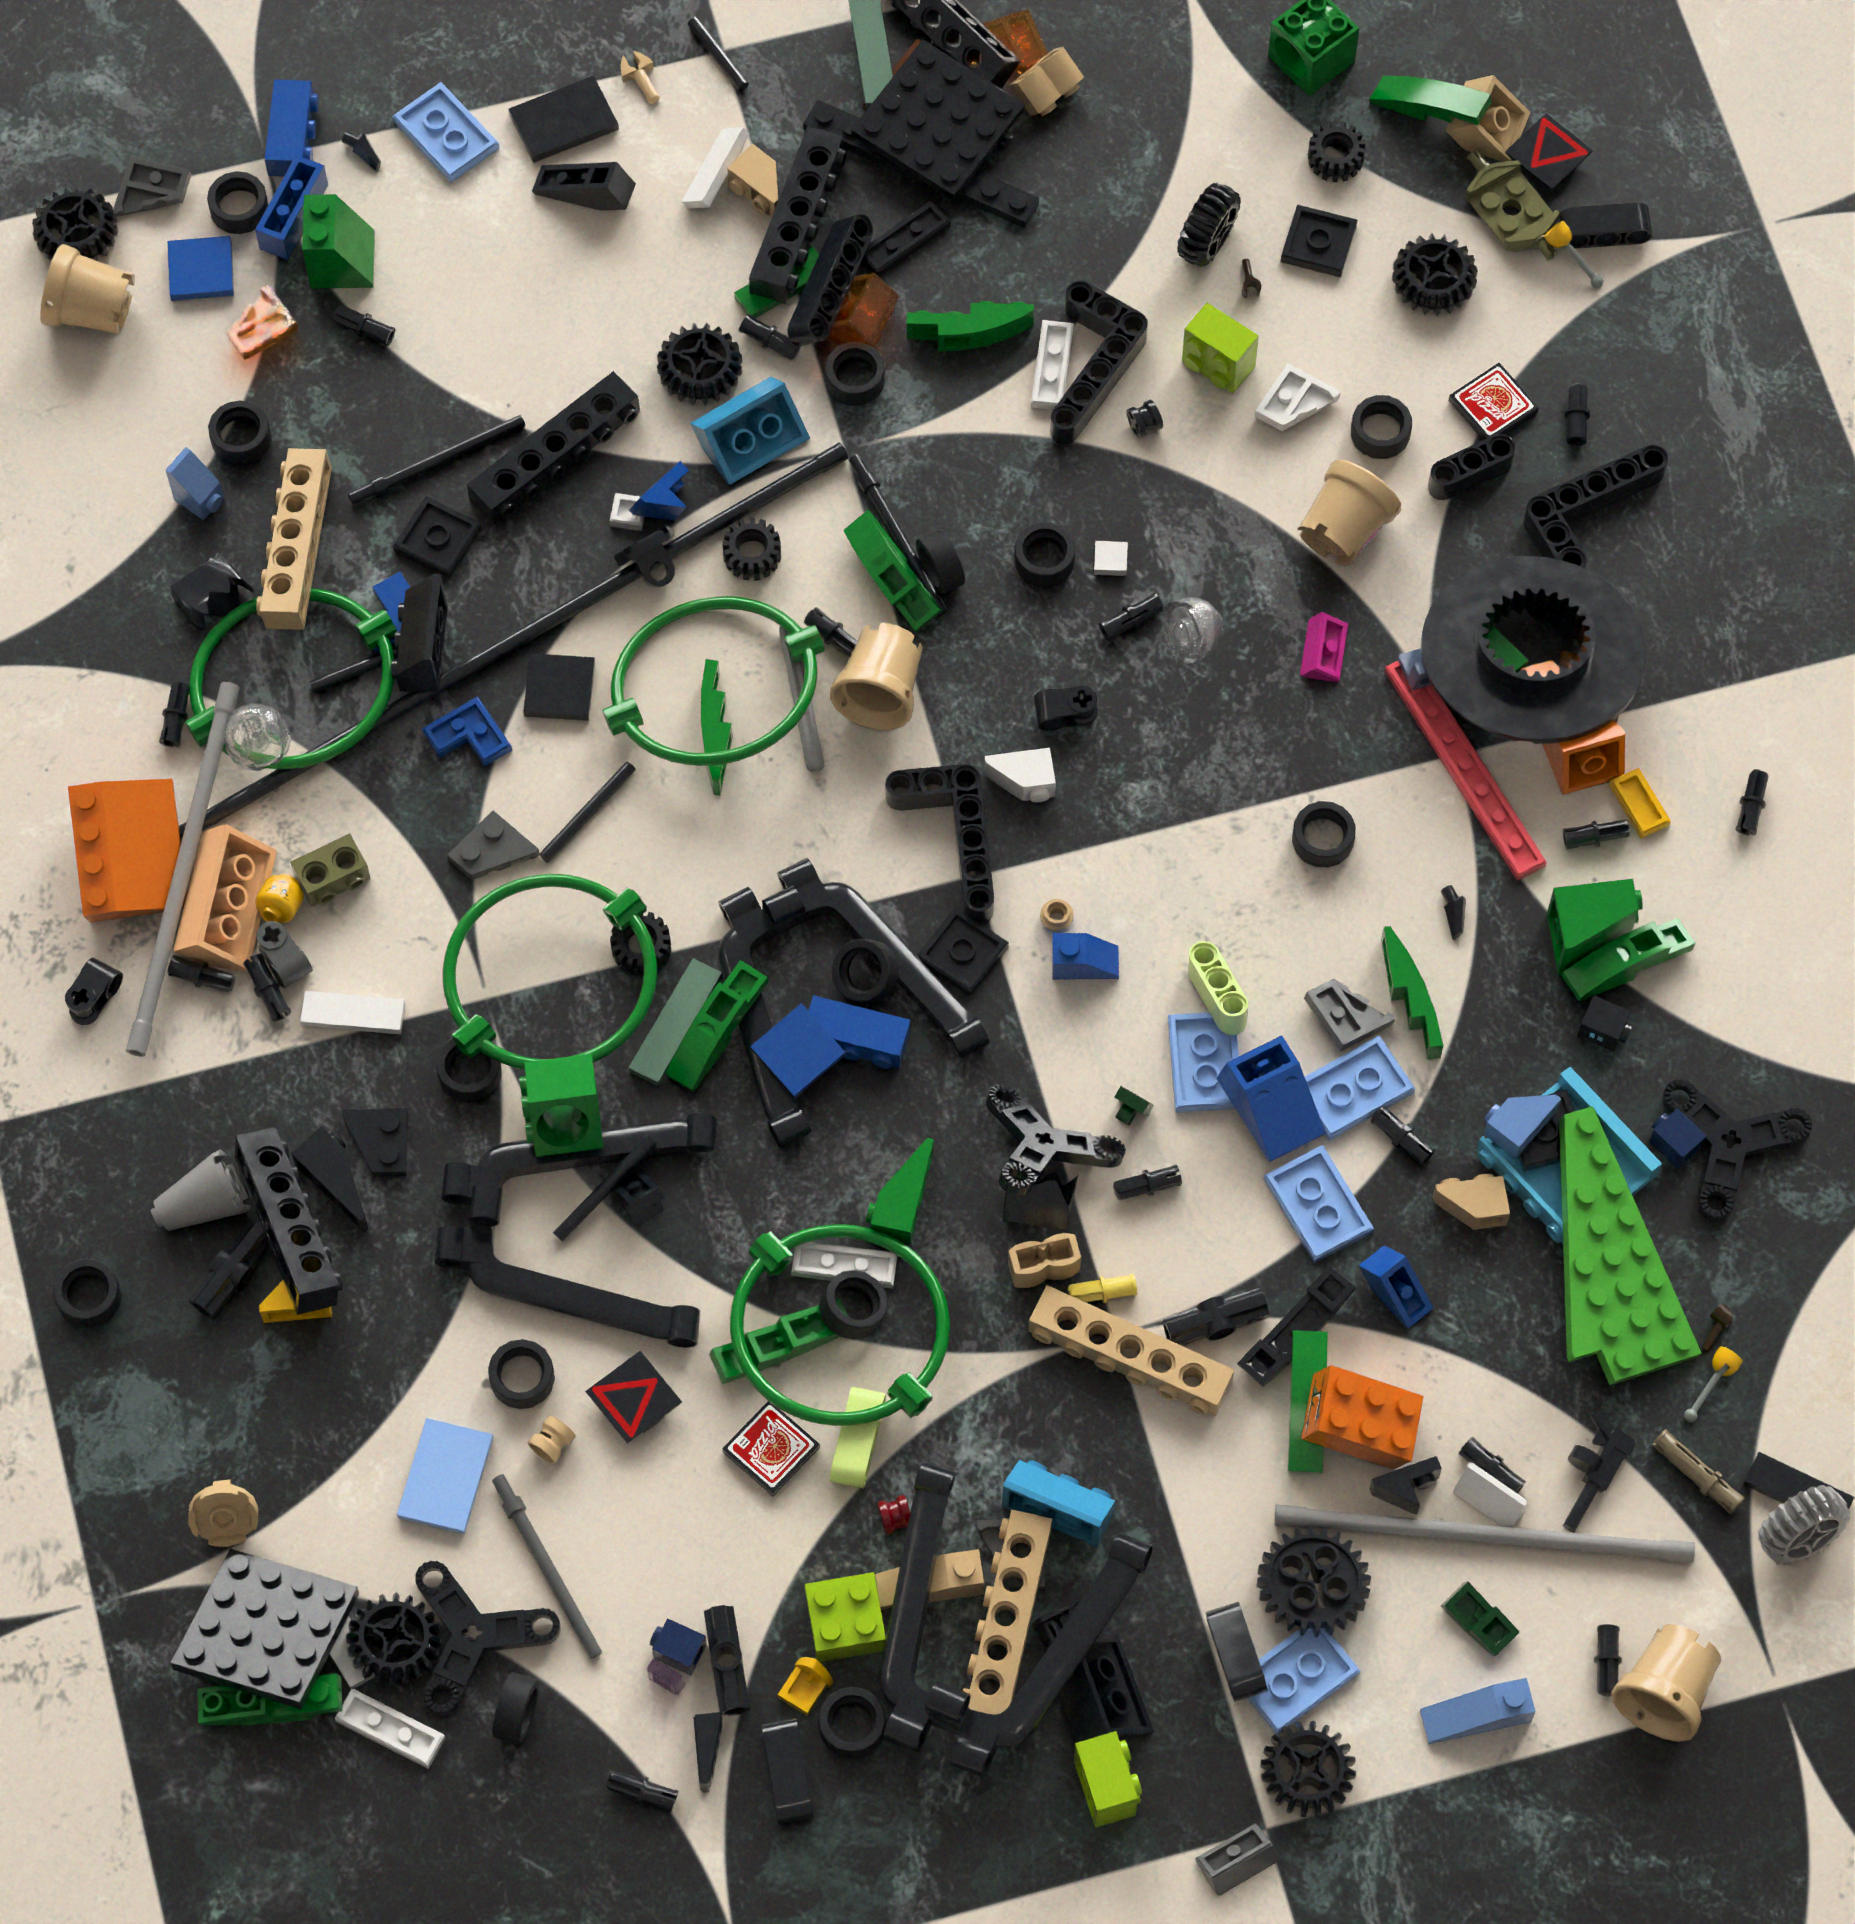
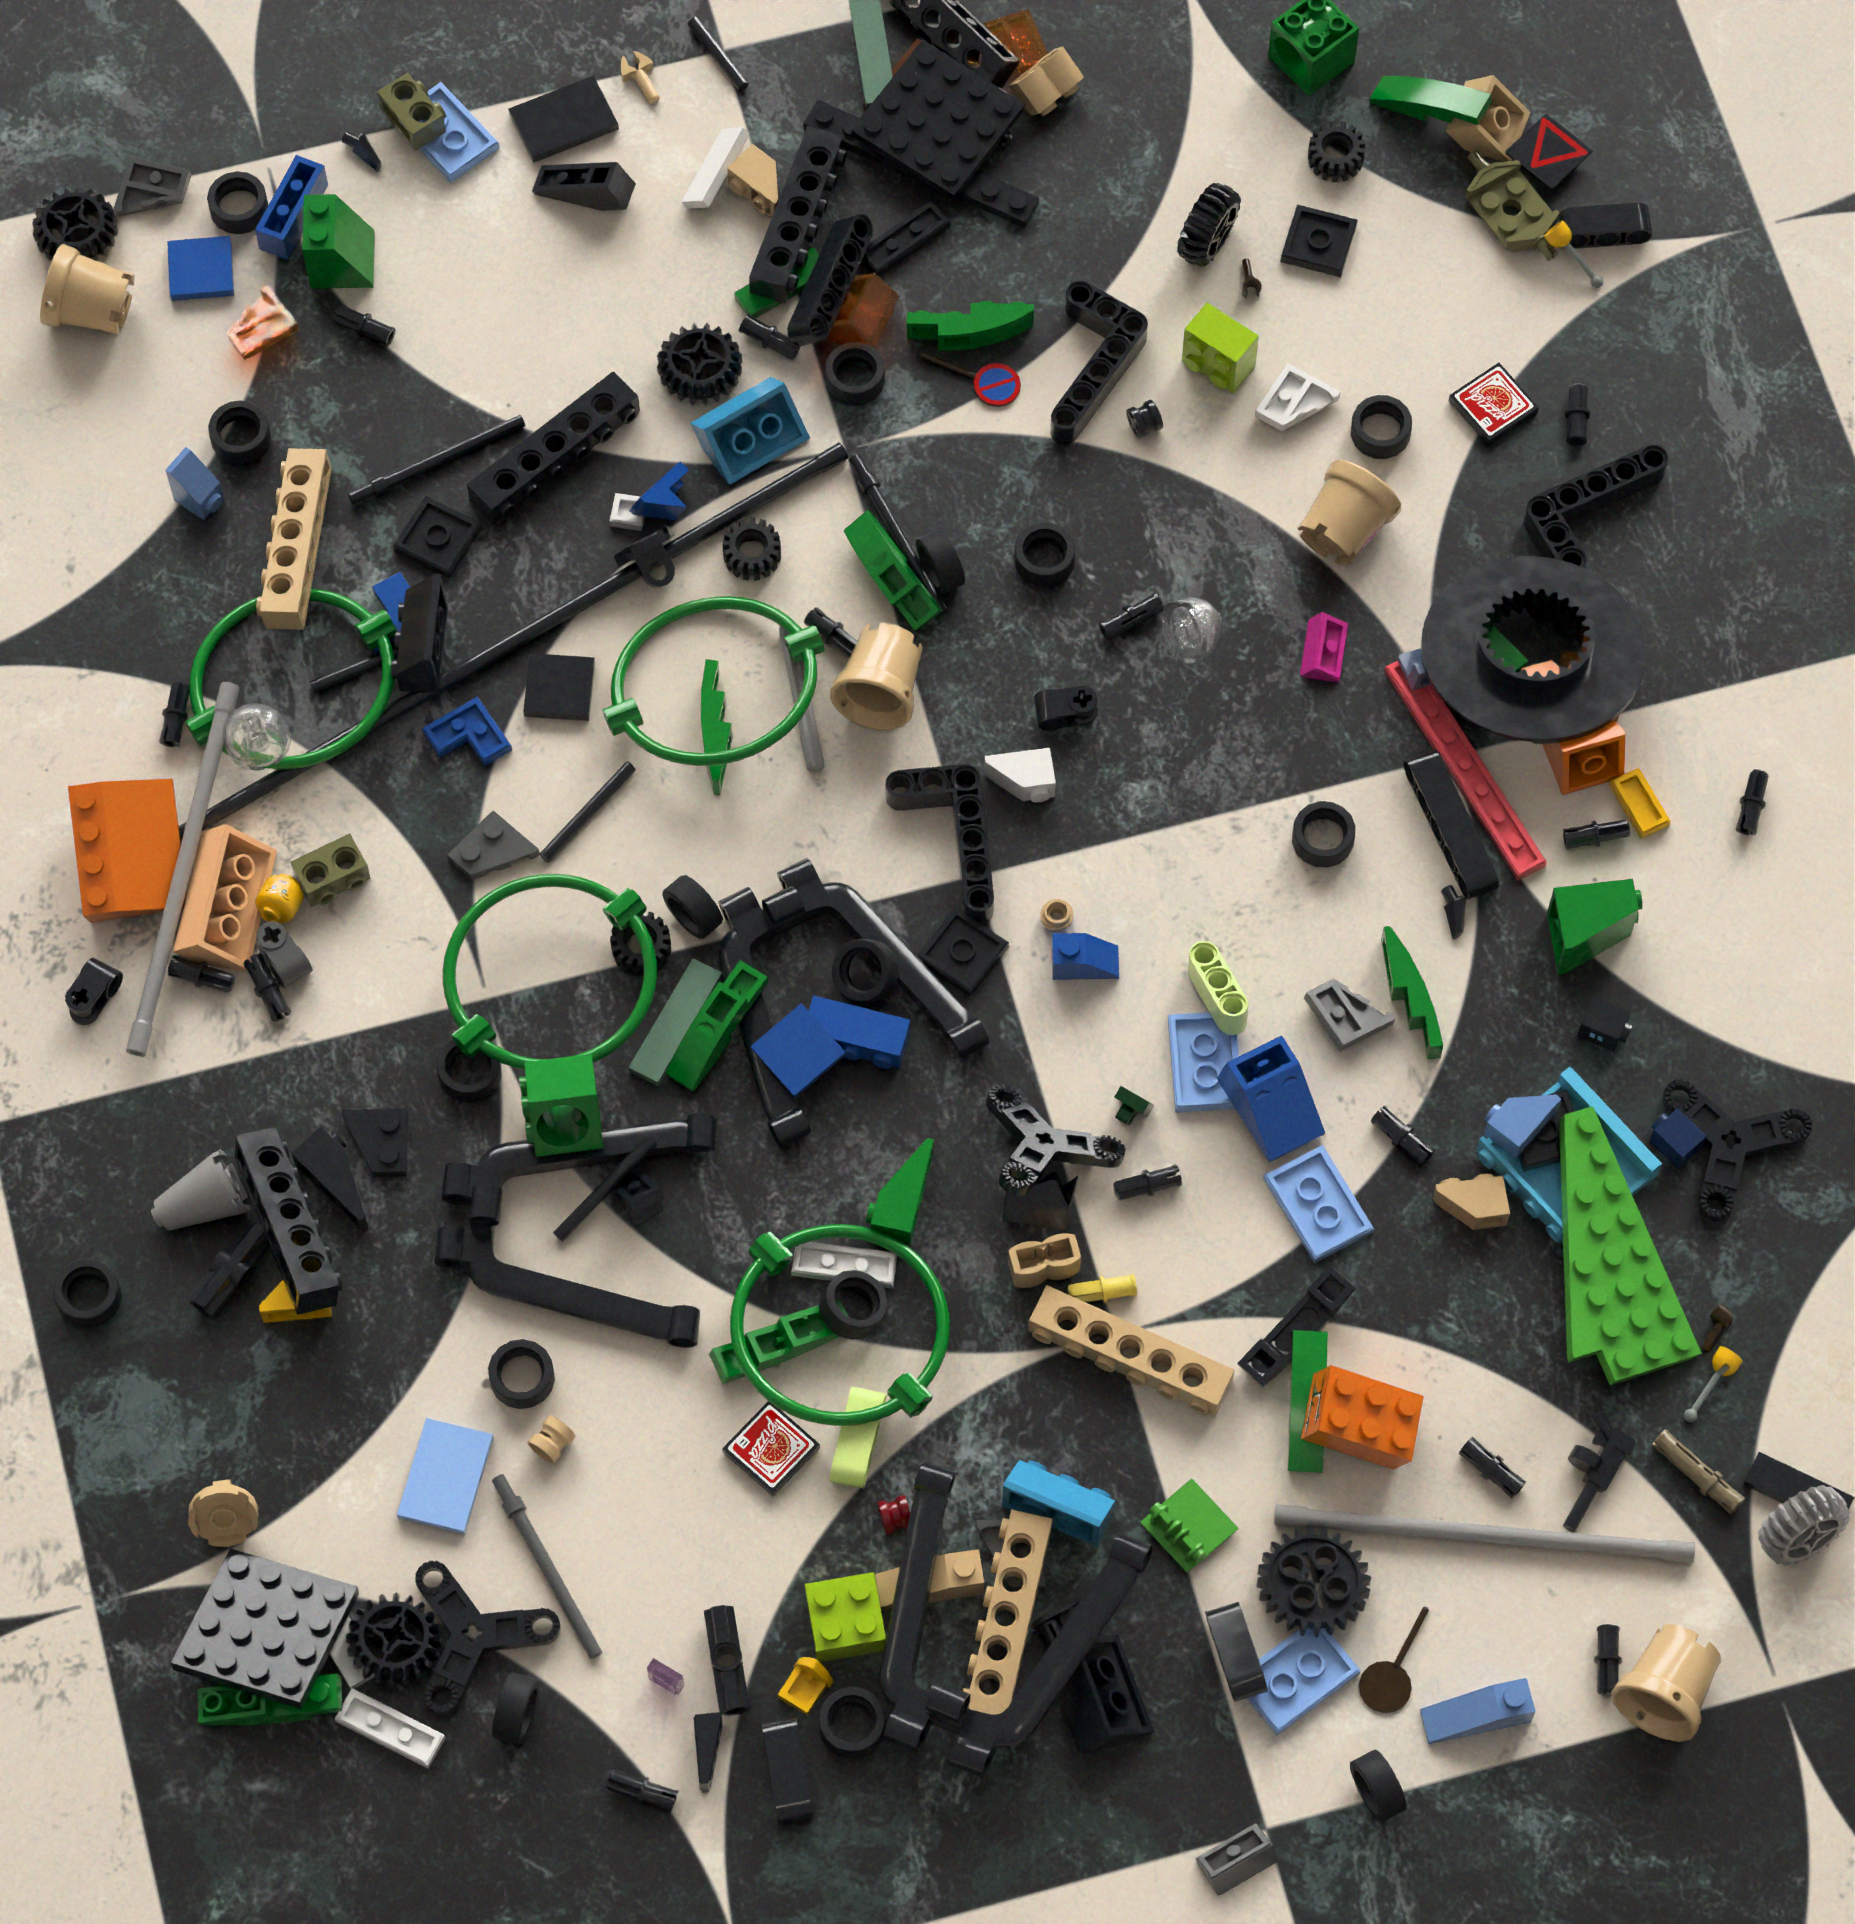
(209, 590): black piece -> none
(290, 124): blue brick -> none
(352, 1012): white tile -> none
(407, 113): none -> olive brick
(633, 1397): black piece -> none
(678, 1646): dark blue brick -> none
(692, 906): none -> black tyre
(993, 384): none -> piece
(1052, 364): white tile -> none
(1106, 1778): lime brick -> none
(1110, 558): white tile -> none
(1188, 1525): none -> bright green hinge
(1216, 1317): black piece -> none
(1316, 1779): black gear -> none
(1357, 1086): light blue tile -> none
(1378, 1785): none -> black tyre
(1386, 1684): none -> dark brown piece
(1396, 1285): blue slope -> none
(1398, 1485): black slope -> none
(1426, 260): black gear -> none
(1451, 824): none -> black beam
(1478, 455): black beam -> none
(1479, 1619): dark green slope -> none
(1490, 1496): white slope -> none
(1626, 956): green slope -> none

